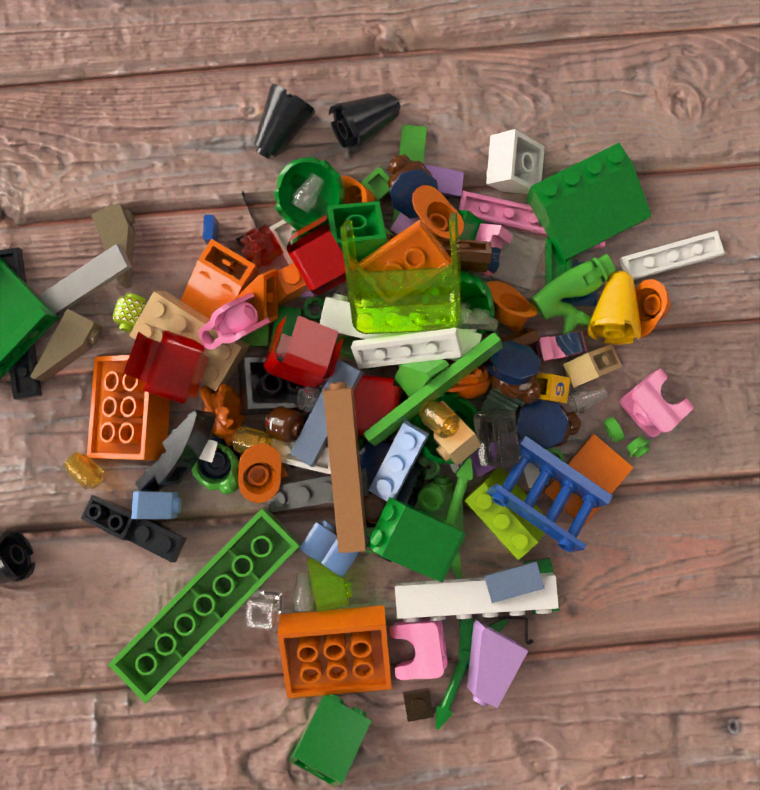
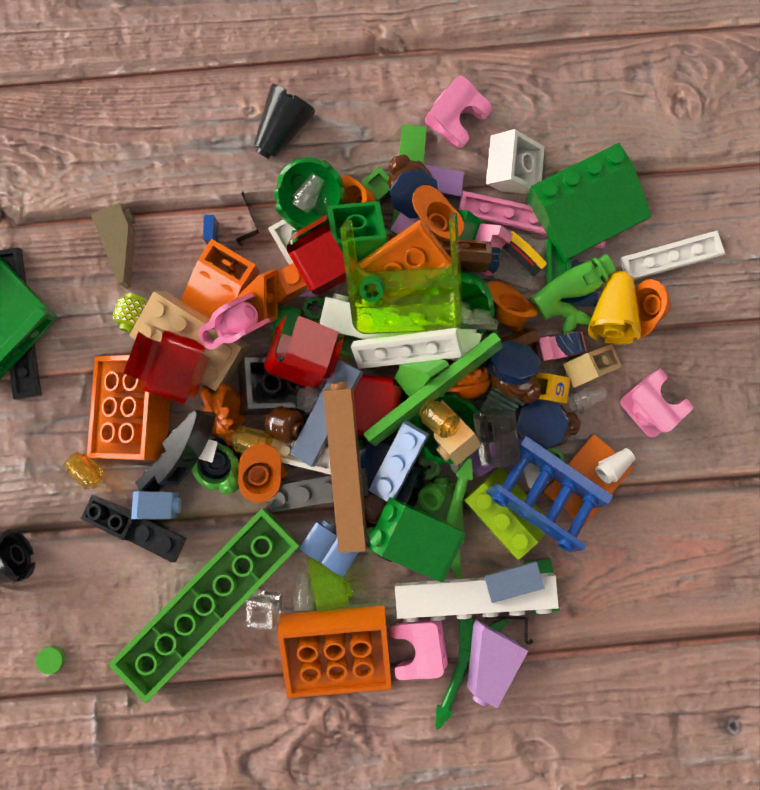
(50, 660): none -> bright green tile
(70, 341): dark tan slope -> none
(87, 279): light grey tile -> none
(258, 338): bright green tile -> none
(260, 246): clear red brick -> none
(330, 740): green slope -> none
(362, 119): black cone -> none
(363, 290): none -> green bush
(418, 704): dark brown plate -> none
(455, 100): none -> bright pink piece
(525, 254): none -> sticker
(613, 430): bright green tile -> none
(614, 466): none -> white cone
(639, 447): bright green plate -> none

